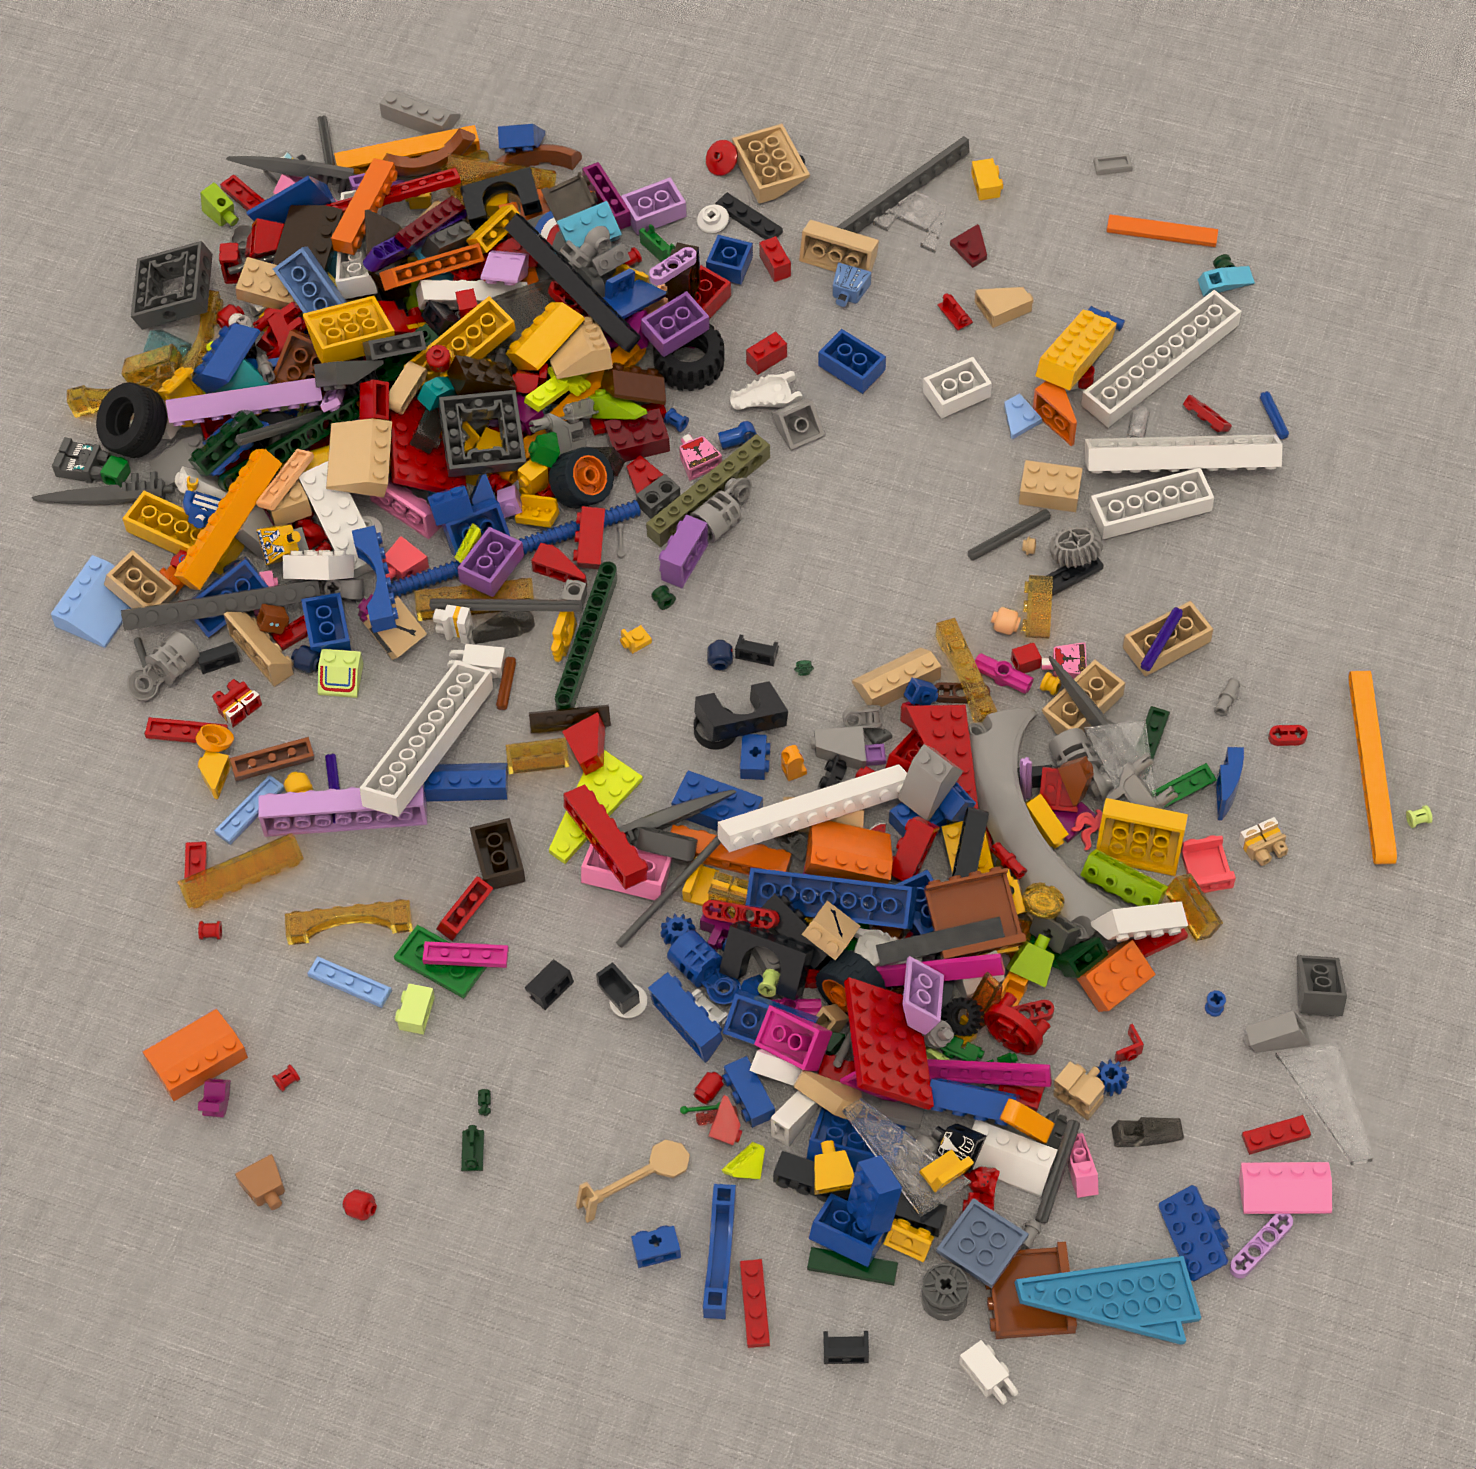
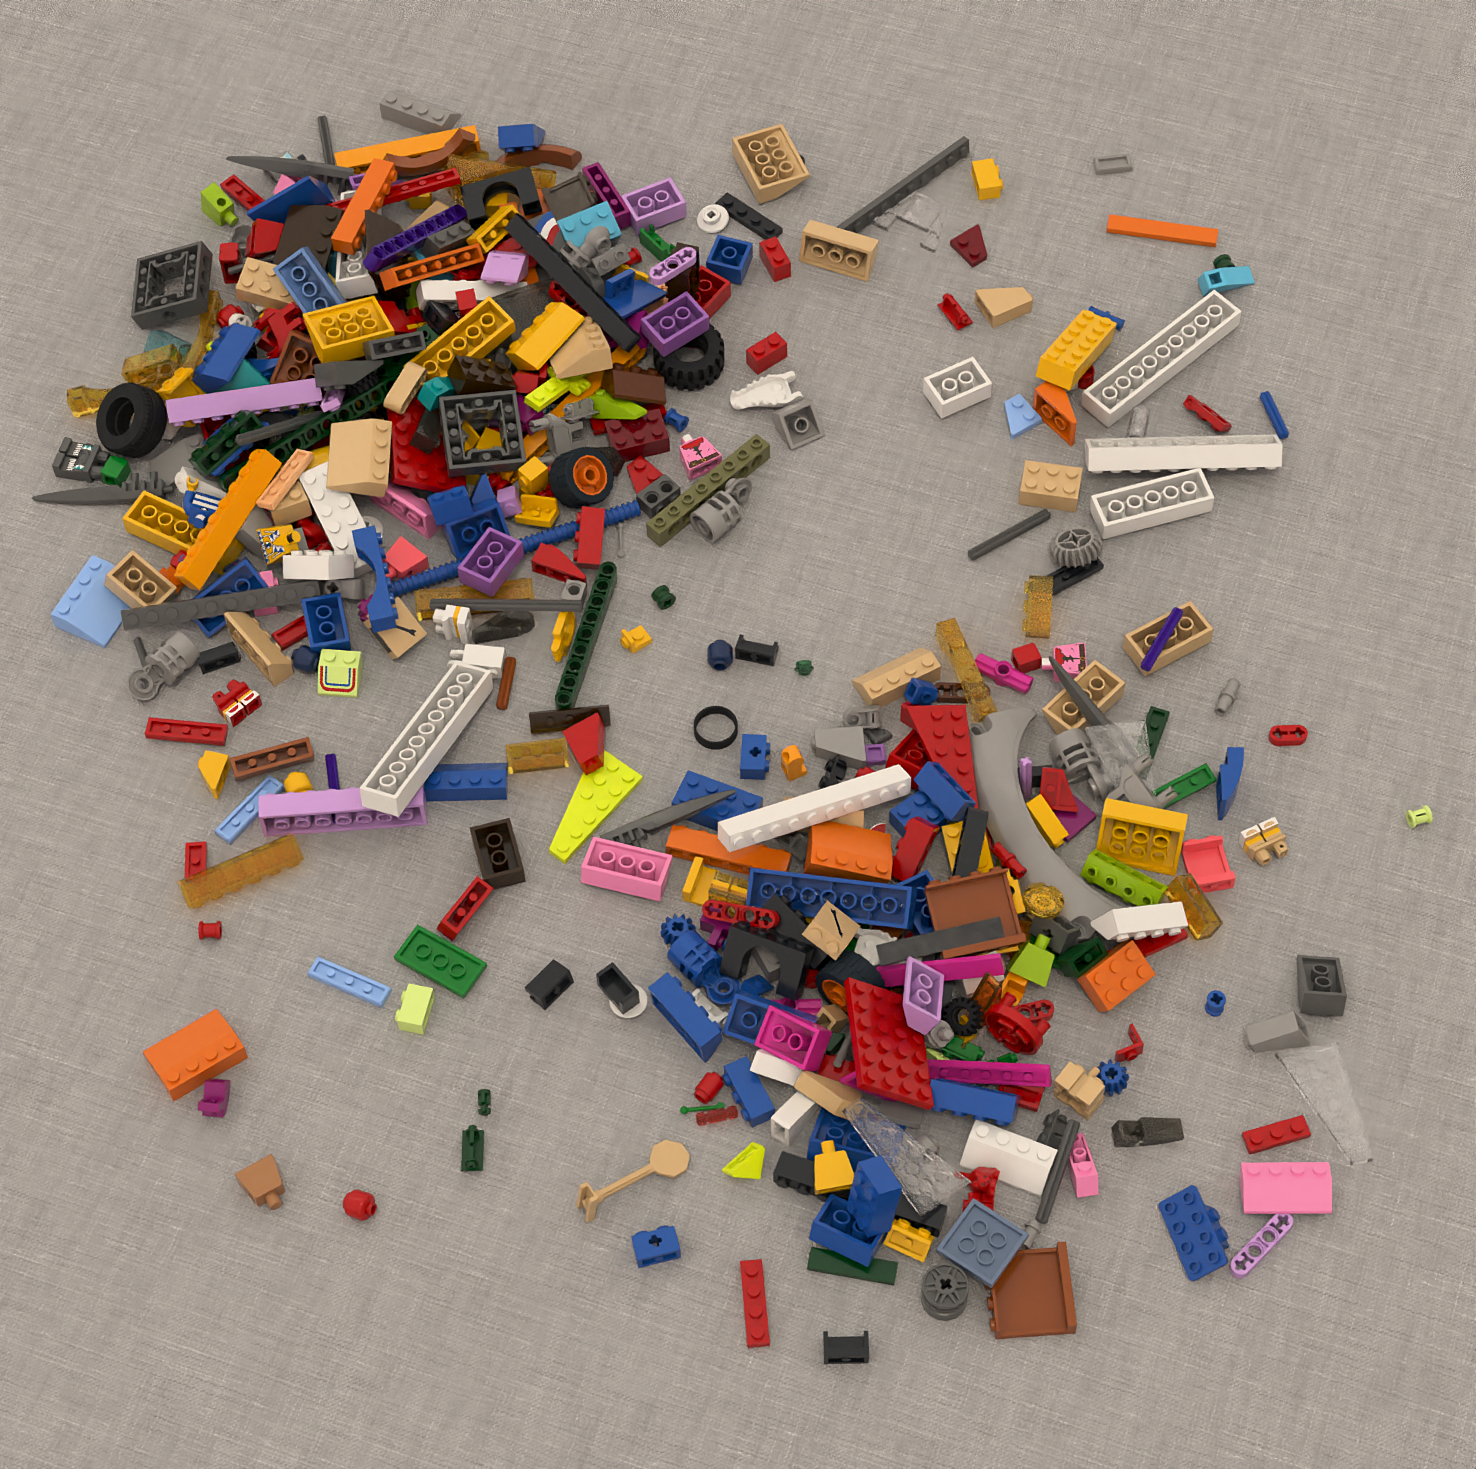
(214, 738): light orange hat -> none
(265, 368): light grey axle -> none
(272, 619): dark orange brick -> none
(286, 1078): red bush -> none
(304, 925): clear yellow arch -> none
(374, 400): red piece -> none
(430, 222): dark red plate -> none
(438, 358): red head -> none
(465, 954): dark pink plate -> none
(468, 543): neon yellow slope -> none
(545, 449): green slope -> none
(605, 836): red brick -> none
(667, 843): dark grey beam -> none
(668, 892): dark grey piece -> none
(683, 551): medium lavender brick -> none
(719, 1251): blue arch -> none
(722, 724): black arch -> none
(725, 1124): slope -> none
(727, 159): red dish -> none
(737, 435): blue piece -> none
(768, 985): yellowish green bush -> none
(850, 284): medium blue torso -> none
(852, 361): blue brick -> none
(928, 781): light grey slope -> none
(945, 1170): yellow panel -> none
(961, 1140): black torso -> none
(987, 1371): white hinge -> none
(1005, 620): light nougat head -> none
(1027, 1121): light orange beam -> none
(1029, 545): tan plate -> none
(1050, 684): yellow wheel -> none
(1077, 778): dark orange slope -> none
(1088, 819): coral piece -> none
(1134, 1297): dark azure wing -> none
(1372, 768): light orange beam -> none

